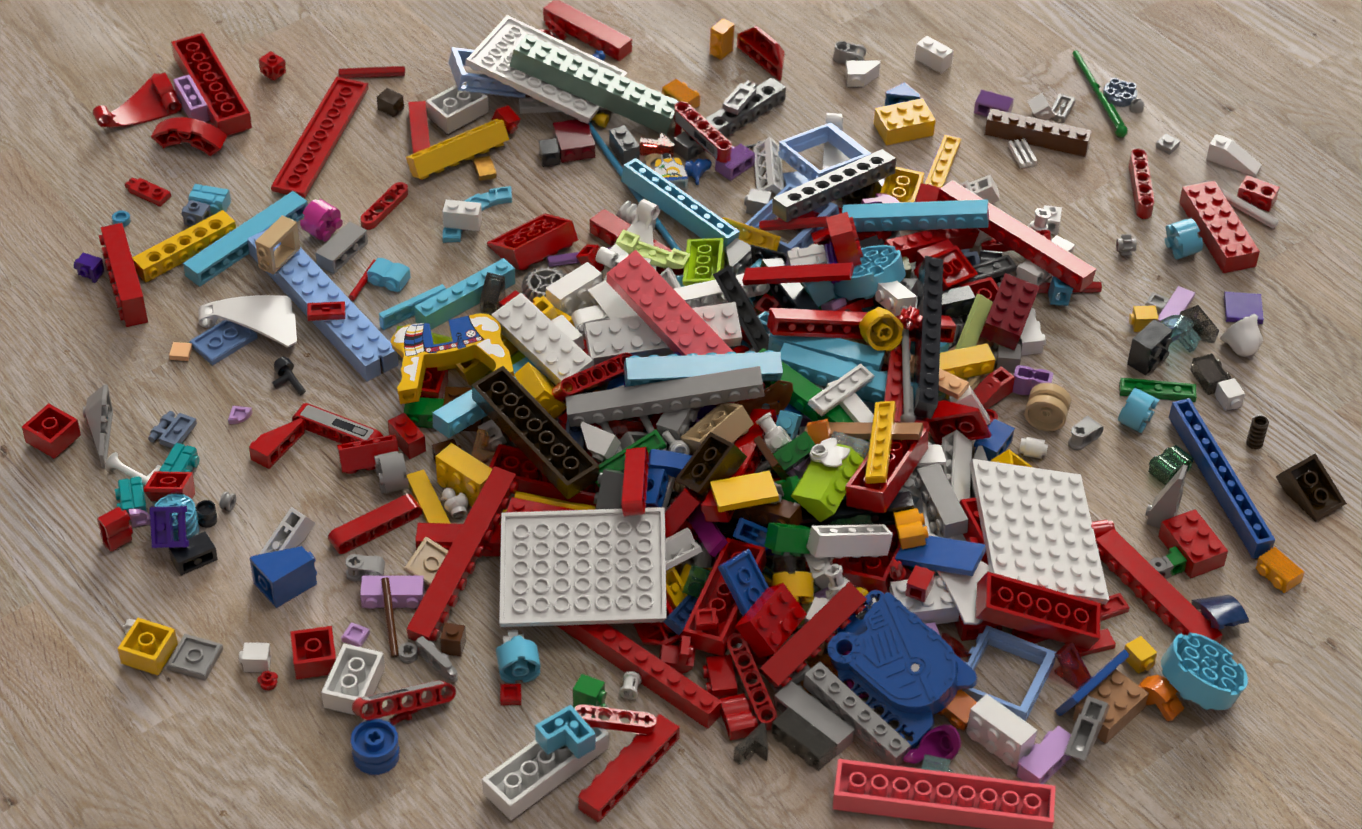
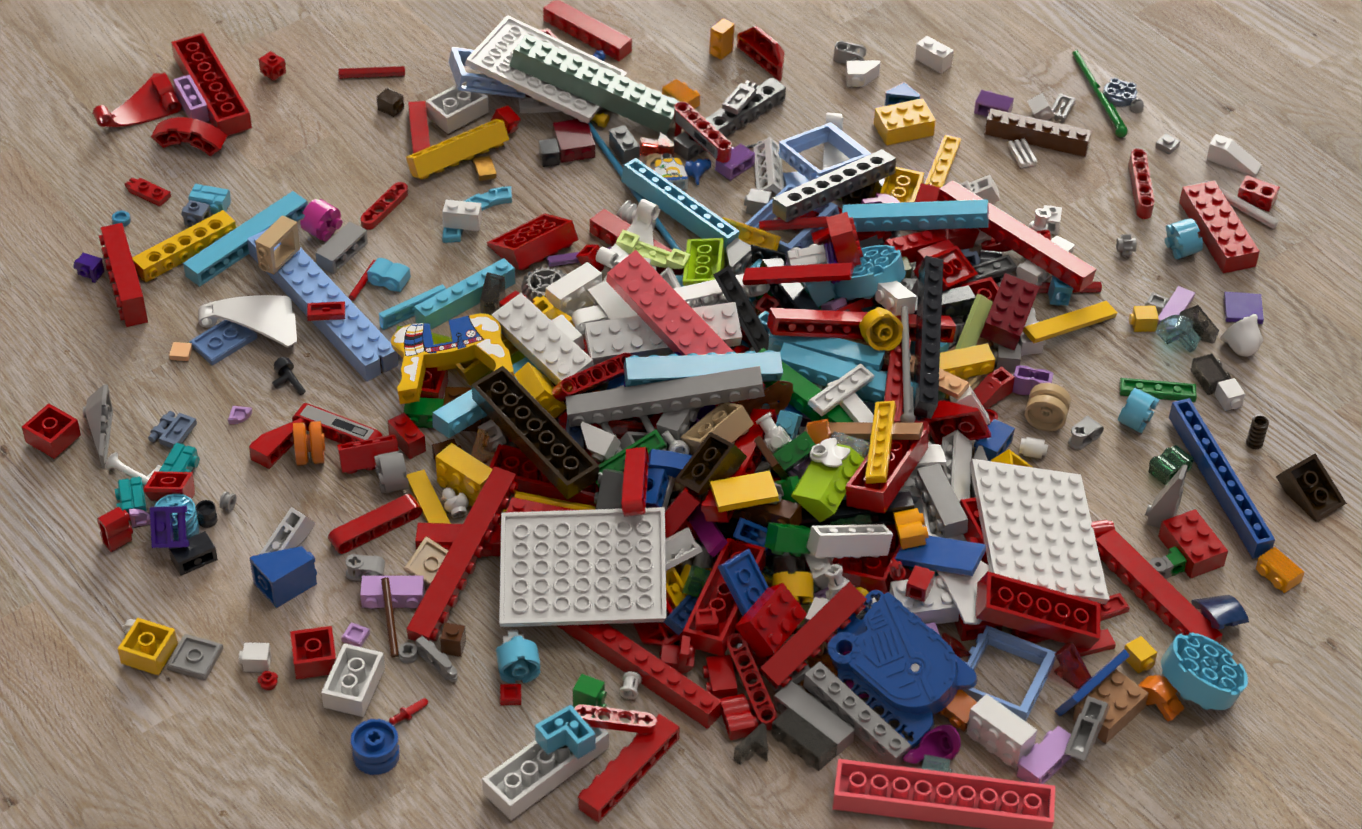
(312, 442): none -> orange wheel
(320, 137): red plate -> none
(394, 699): red beam -> none
(556, 29): red gear -> none
(910, 318): red gear -> none
(1069, 322): none -> yellow tile
(1150, 347): black brick -> none

